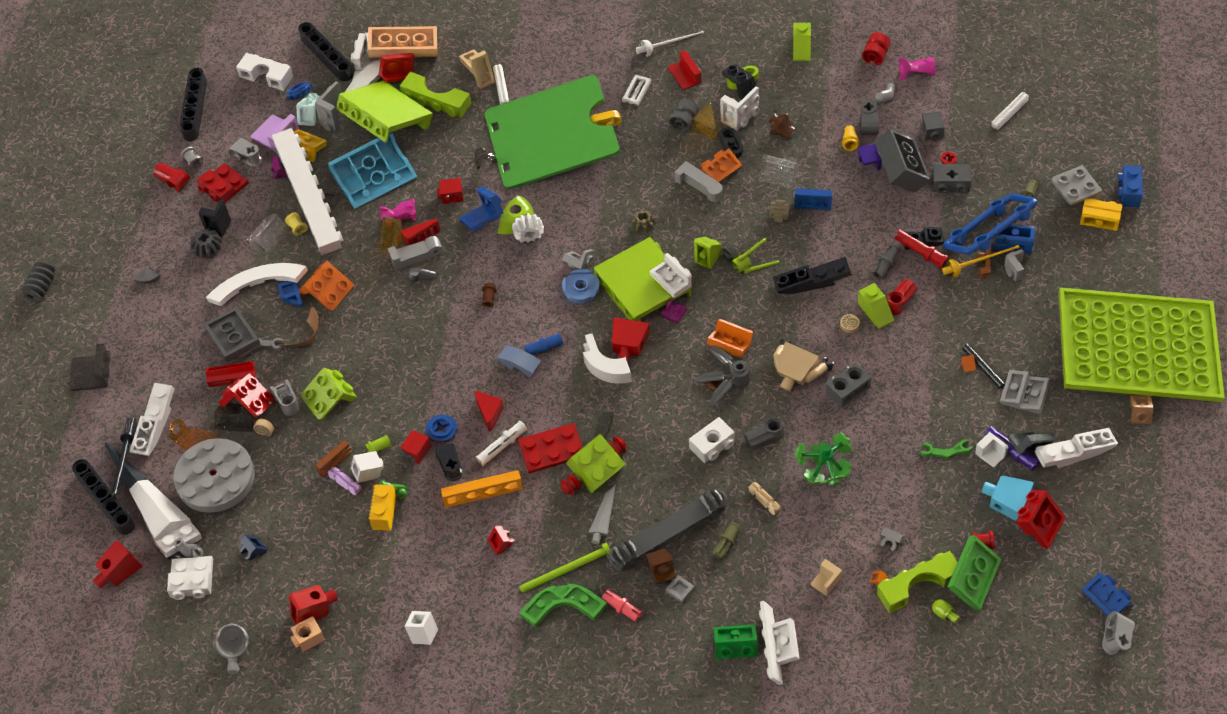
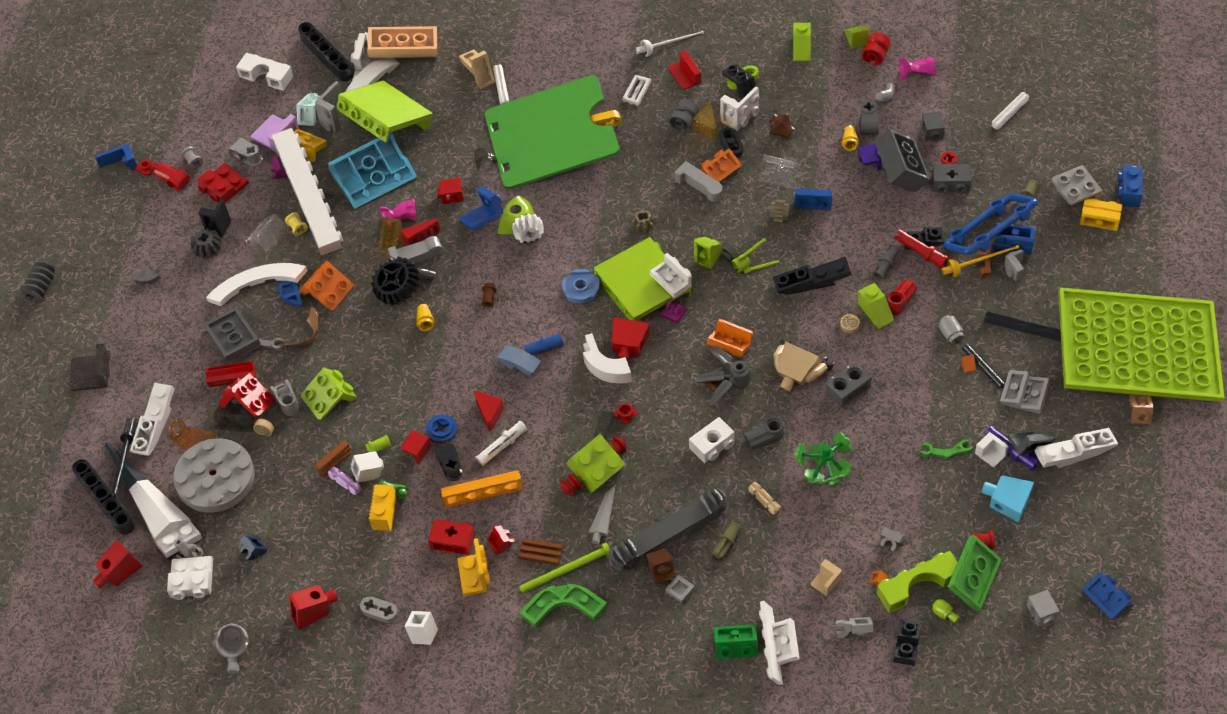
(117, 154): none -> blue bracket
(146, 167): none -> red plate
(193, 104): black beam -> none
(299, 90): blue gear -> none
(307, 626): light nougat brick -> none
(377, 613): none -> light grey beam
(396, 67): red bracket -> none
(403, 272): none -> black gear
(424, 318): none -> yellow cone
(451, 537): none -> red brick
(453, 102): lime arch -> none
(474, 571): none -> yellow bracket
(524, 548): none -> dark orange tile
(550, 447): red plate -> none
(577, 261): light grey bracket -> none
(622, 605): coral pin -> none
(625, 407): none -> red plate
(857, 36): none -> lime slope
(857, 626): none -> light grey plate
(907, 642): none -> black slope
(951, 329): none -> light grey brick
(1024, 326): none -> black axle
(1040, 517): red plate -> none
(1043, 608): none -> light grey brick
(1117, 633): light grey piece -> none

